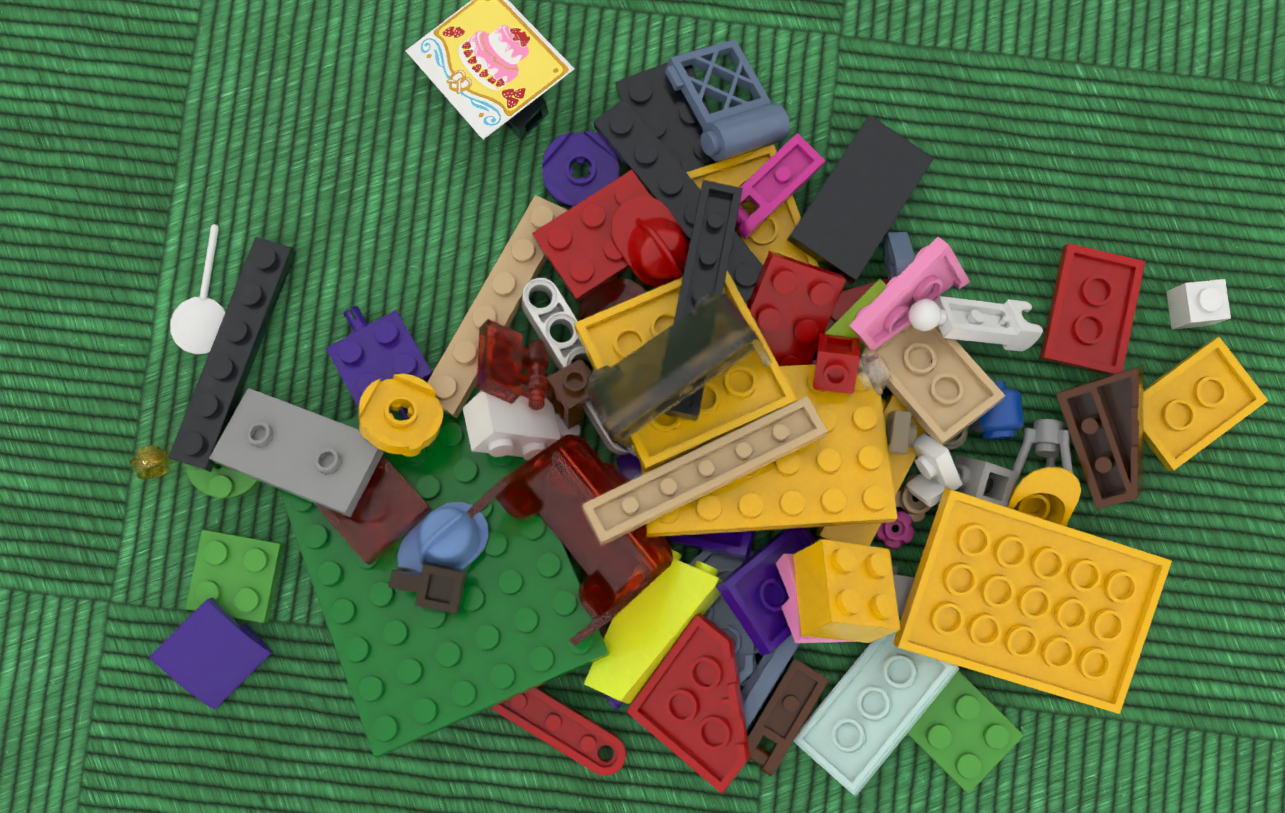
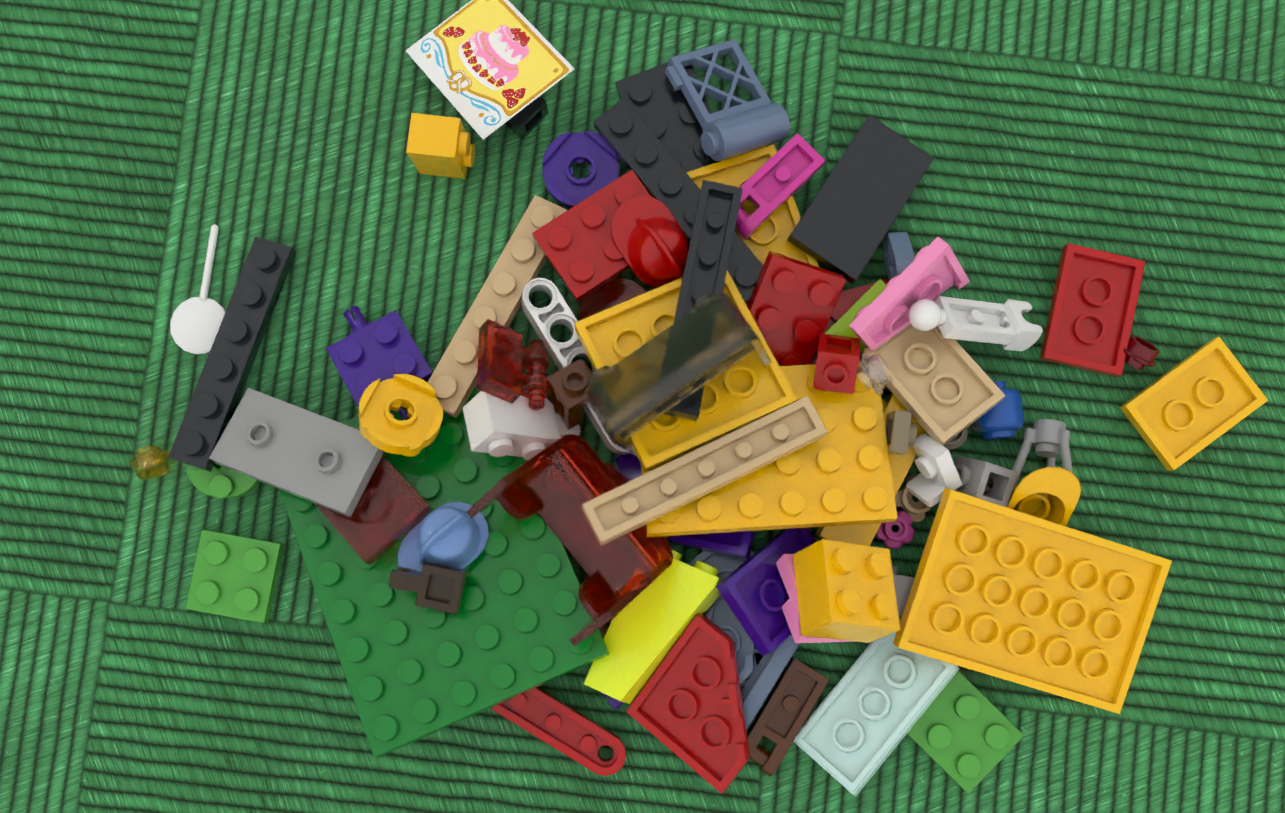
(211, 654): dark purple slope -> none
(439, 146): none -> yellow brick
(1108, 434): reddish brown wedge -> none
(1140, 353): none -> dark red plate
(1198, 304): white brick -> none

